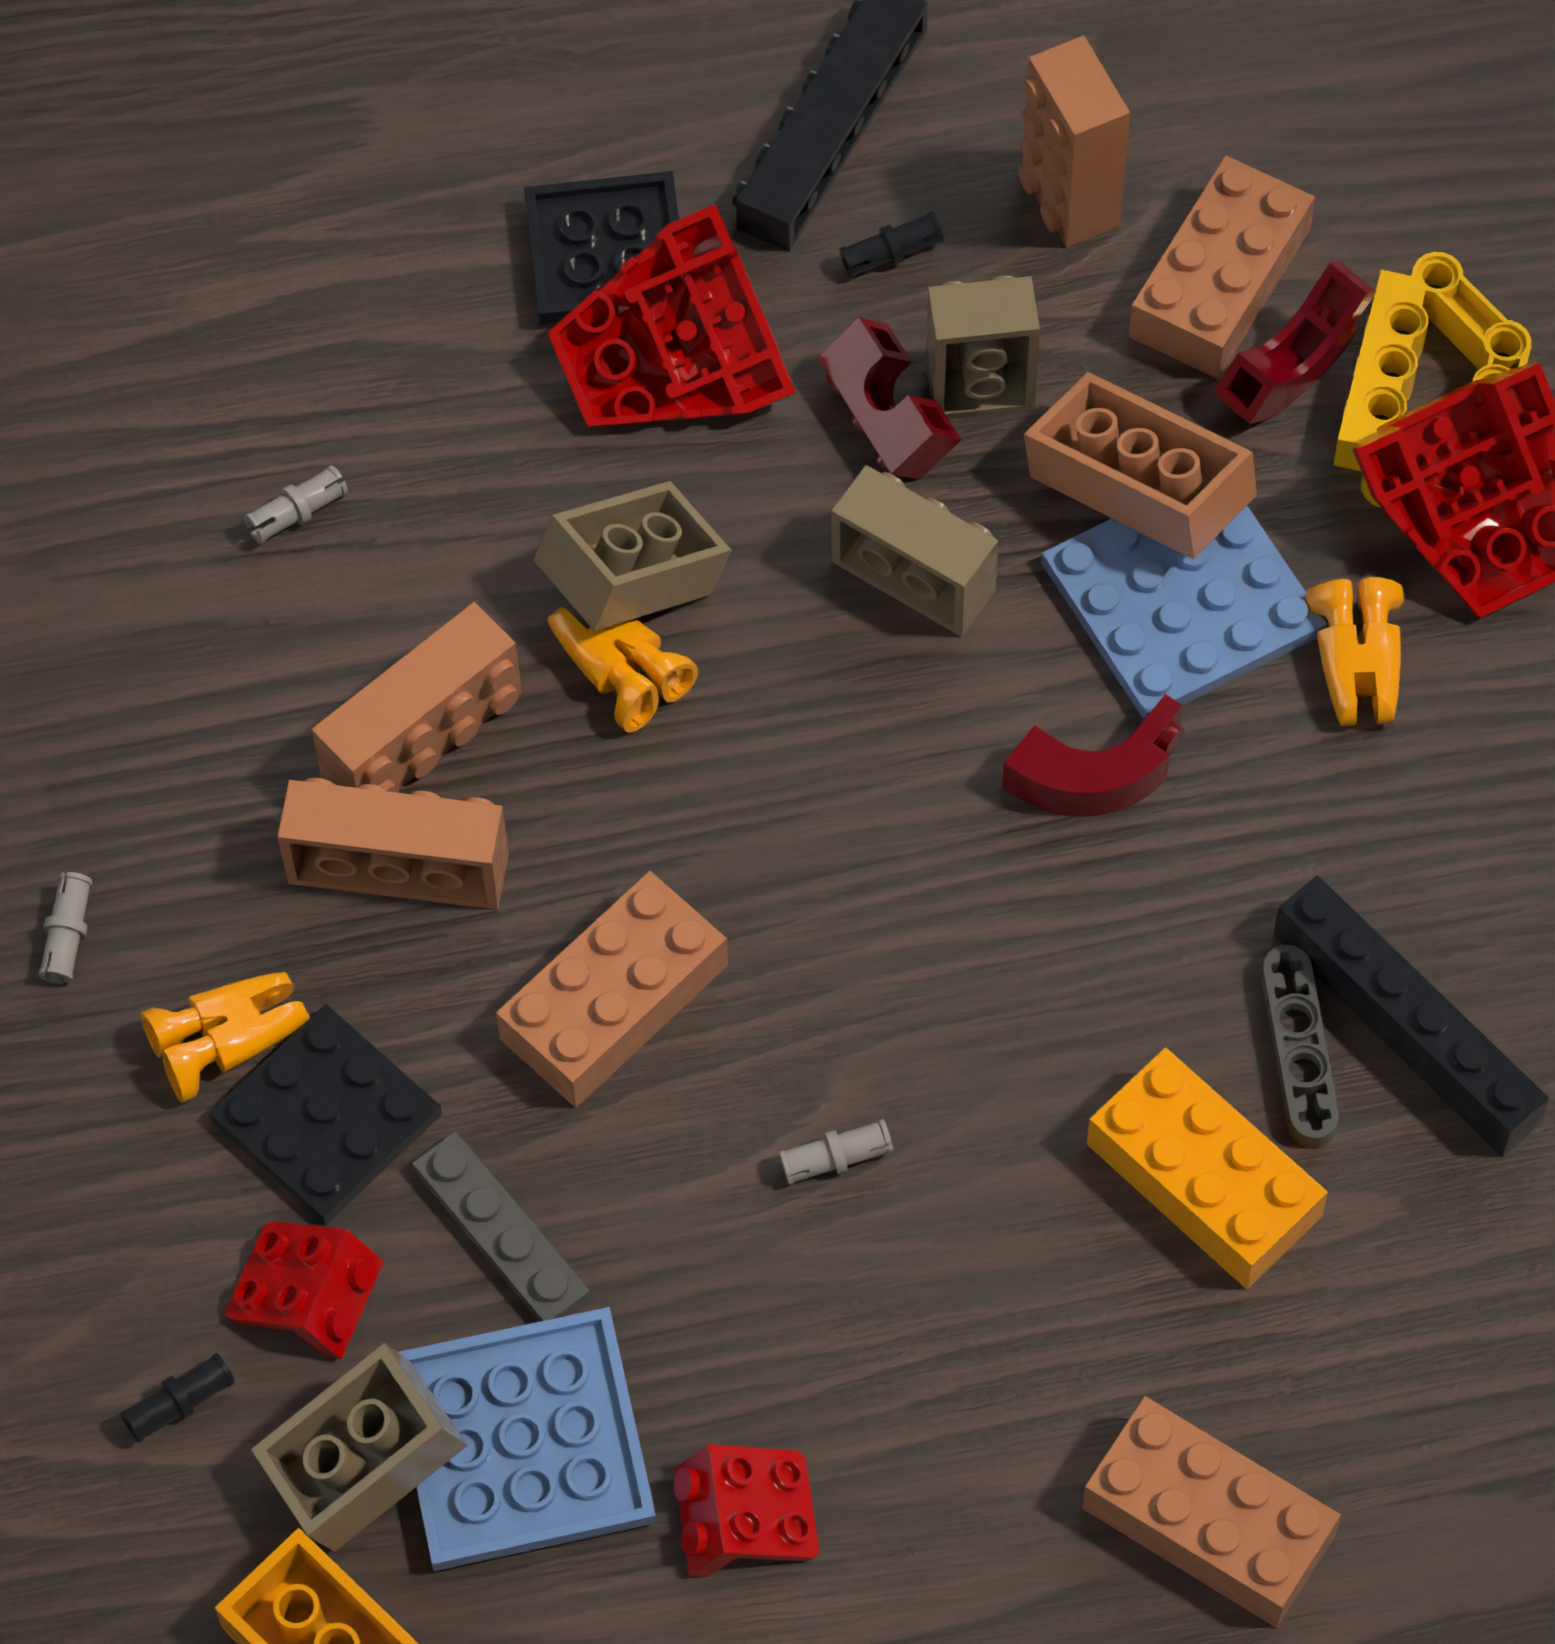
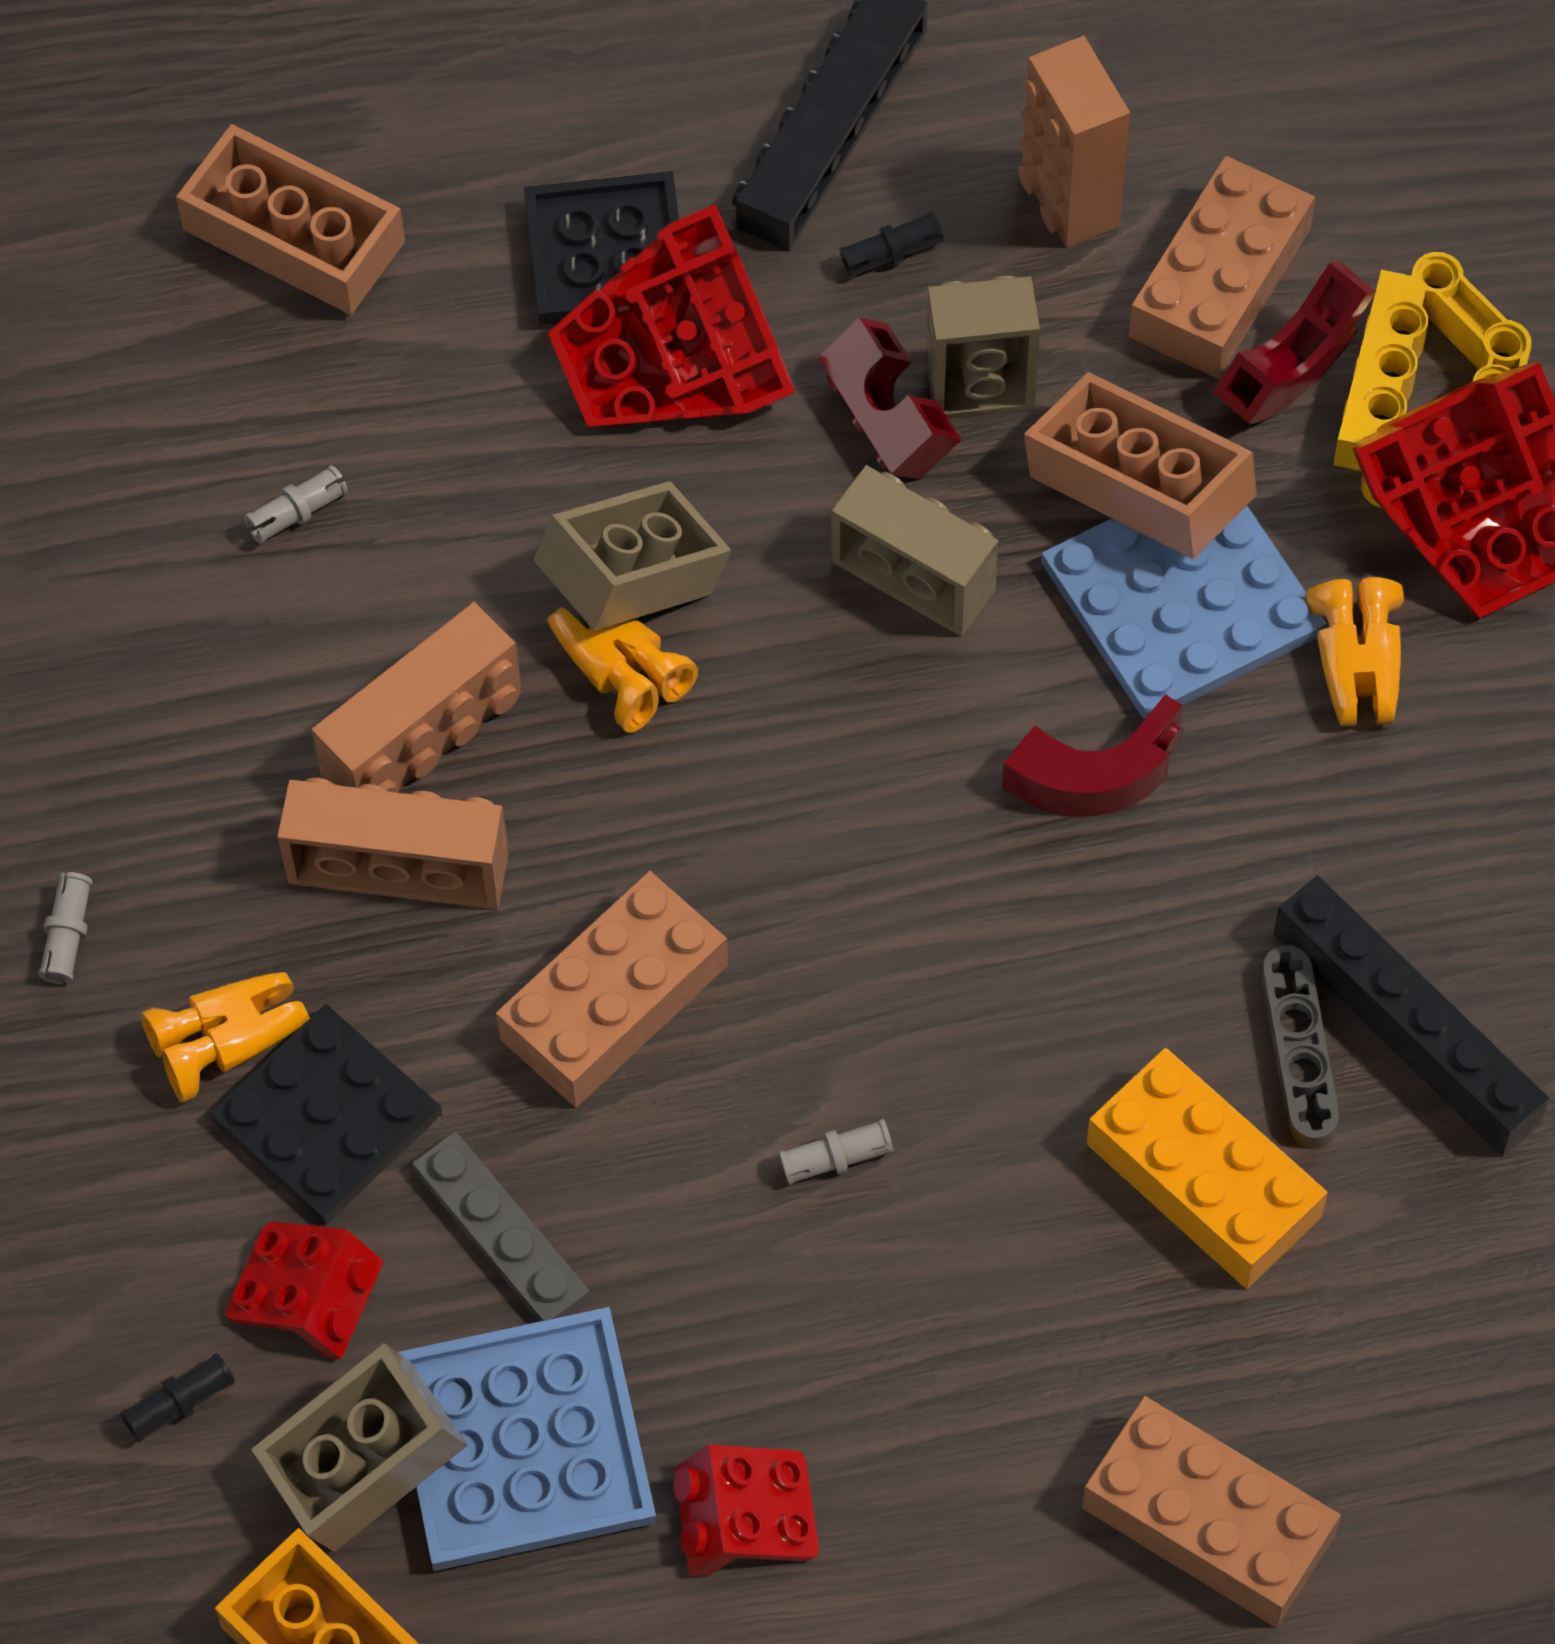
(291, 219): none -> nougat brick

